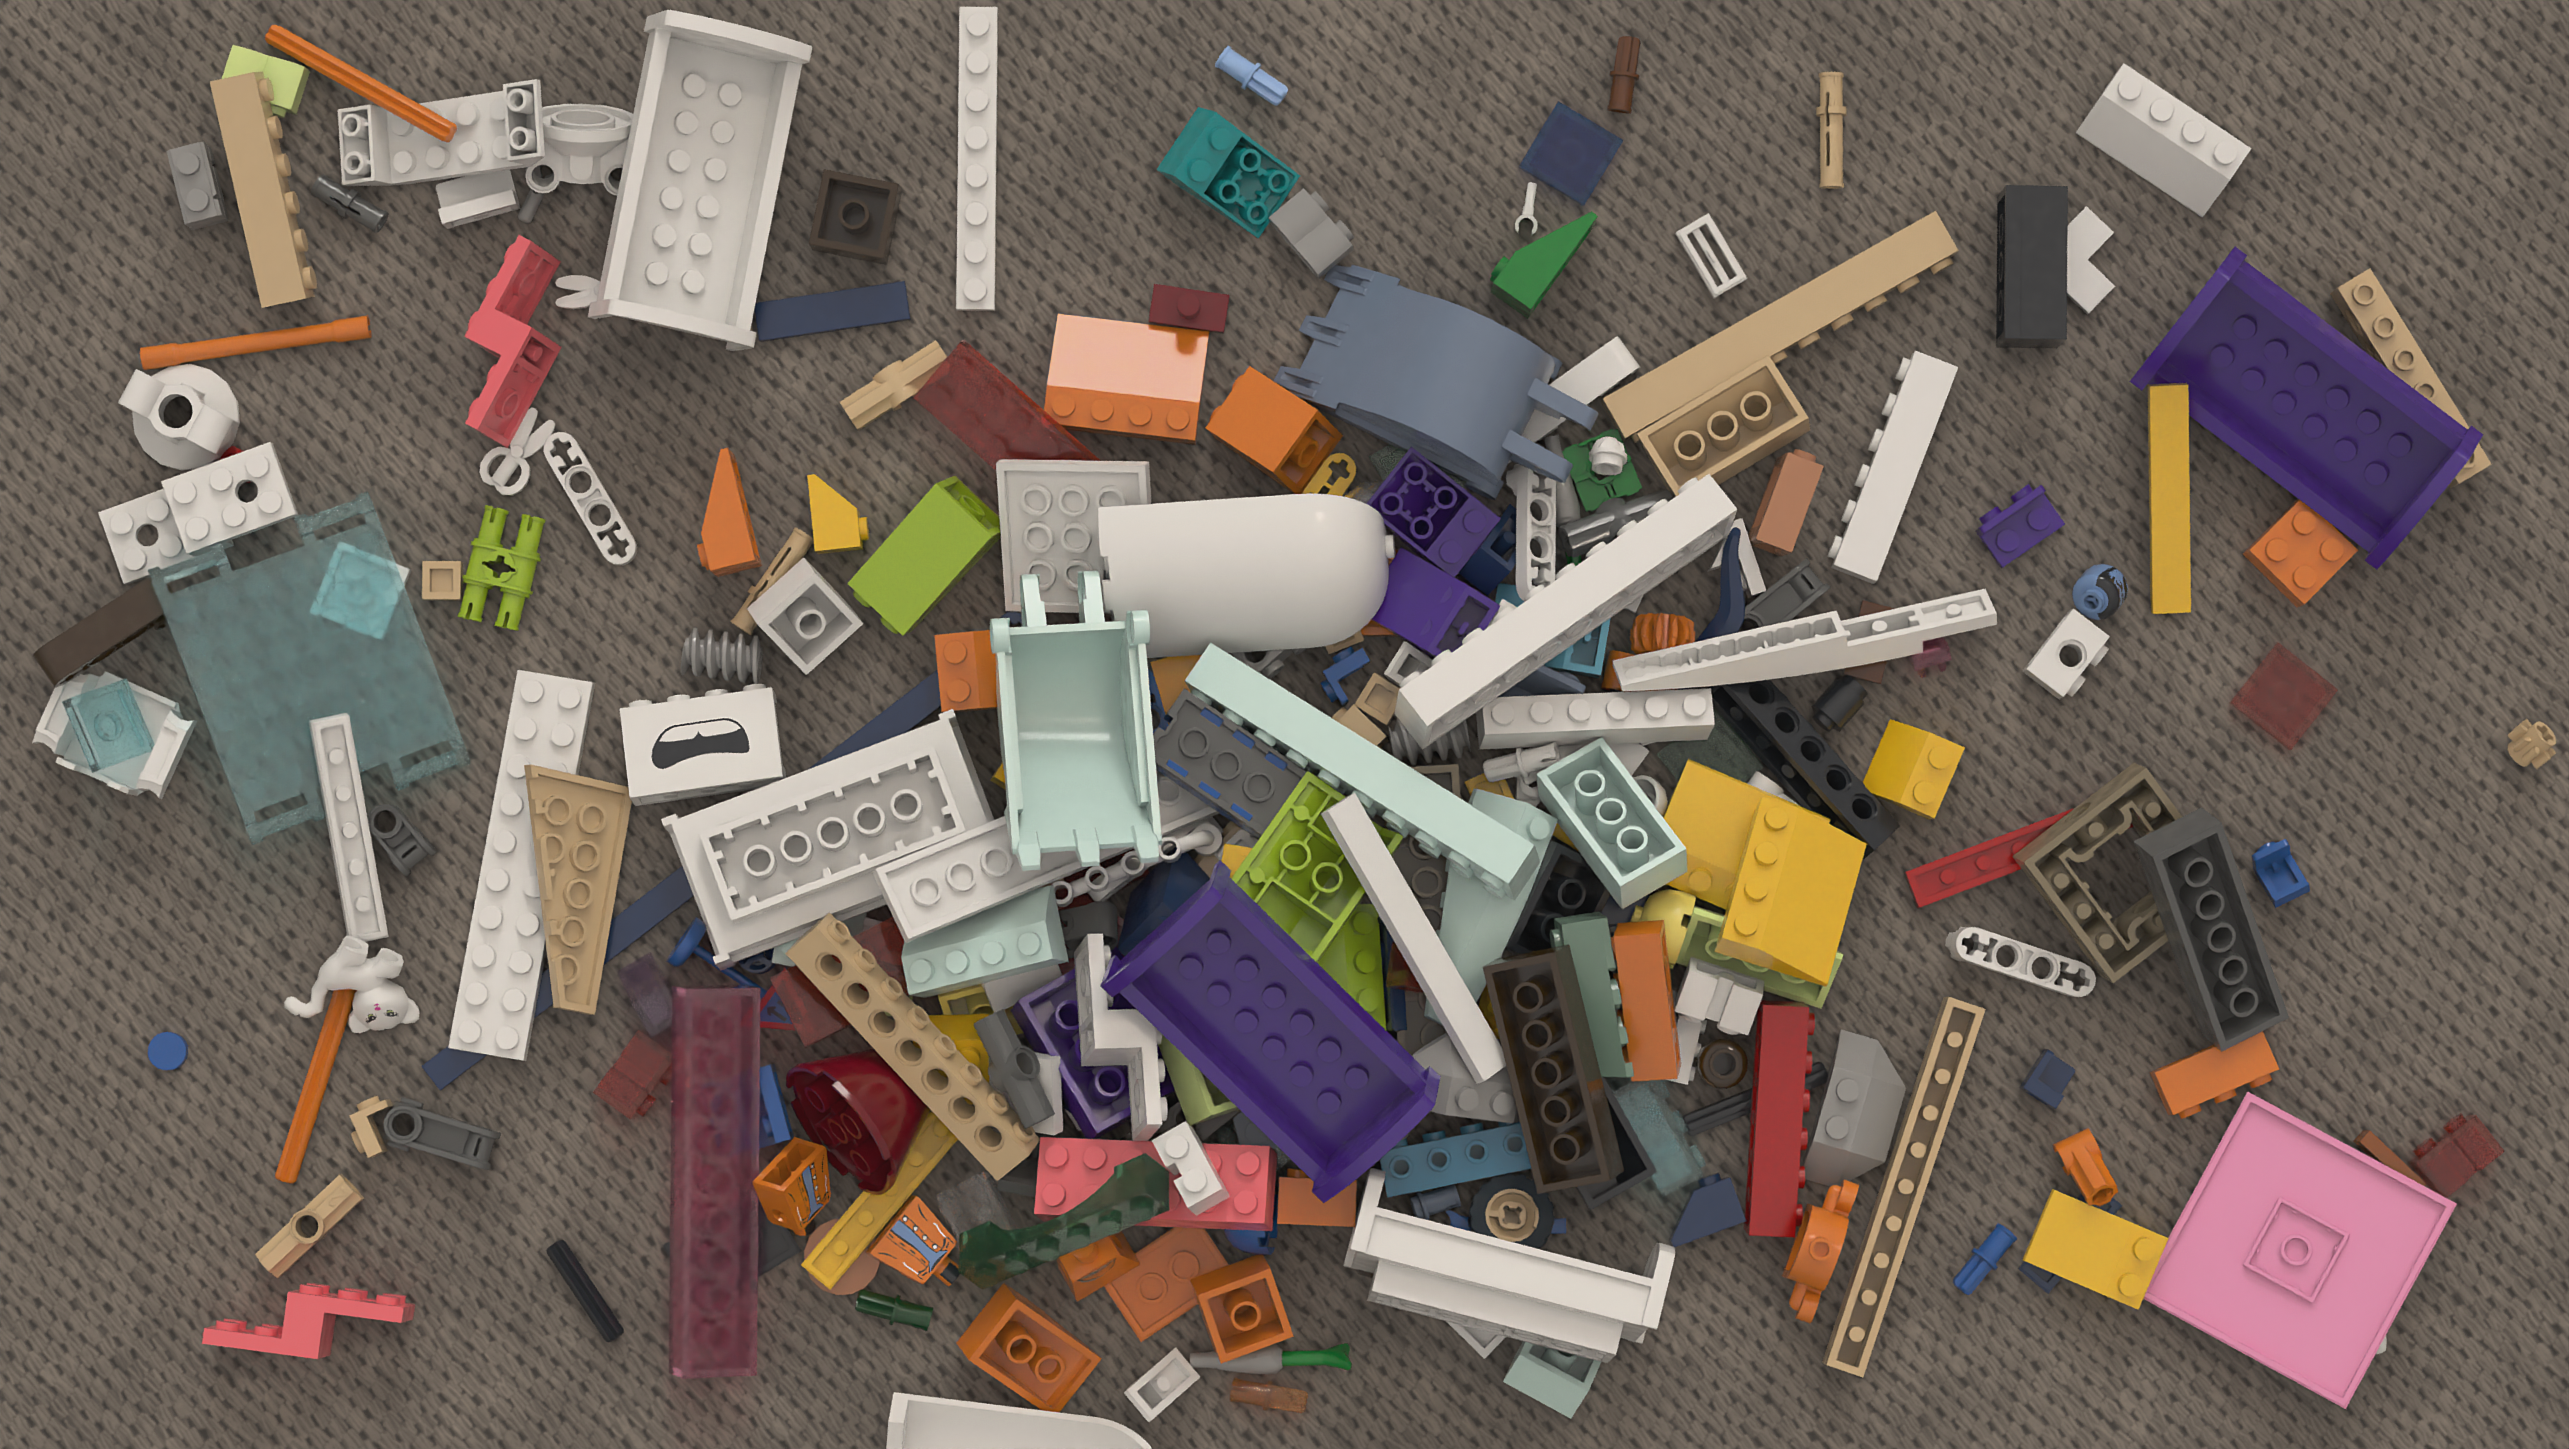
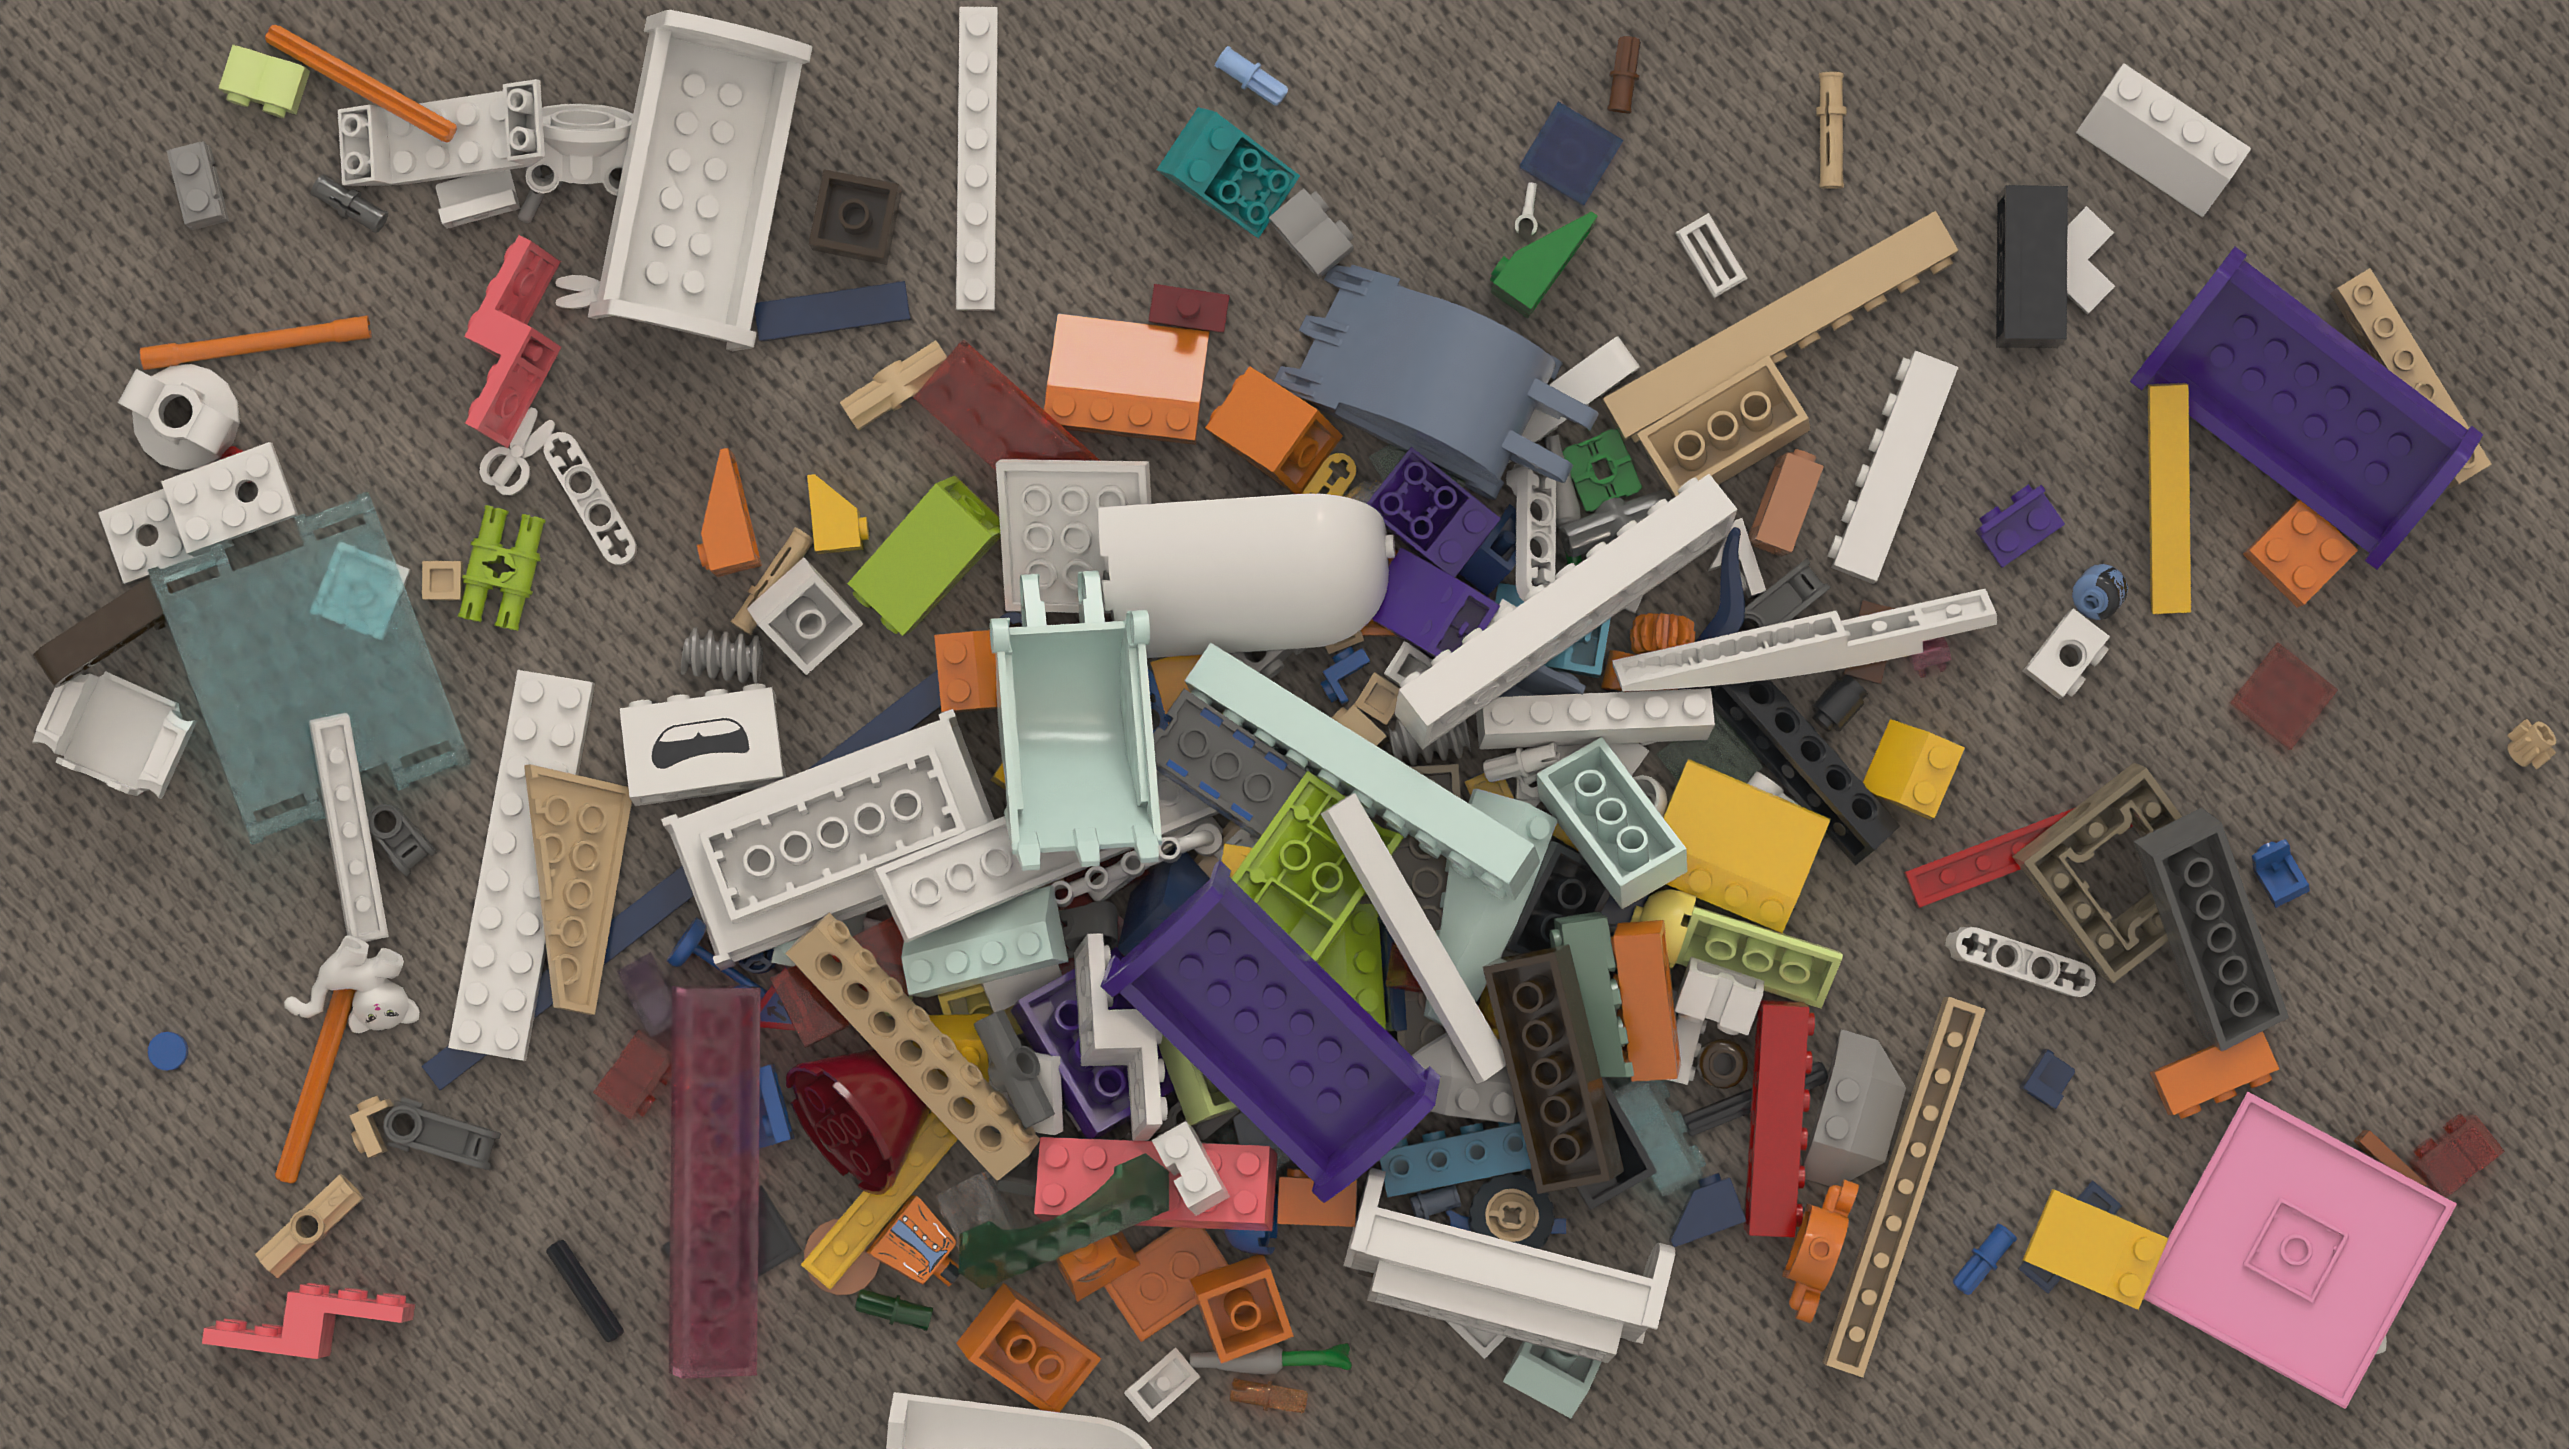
(109, 725): clear light blue tile -> none
(263, 188): tan brick -> none
(795, 1186): orange torso -> none
(1608, 456): white plate -> none
(1791, 893): yellow slope -> none
(2085, 1164): orange piece -> none

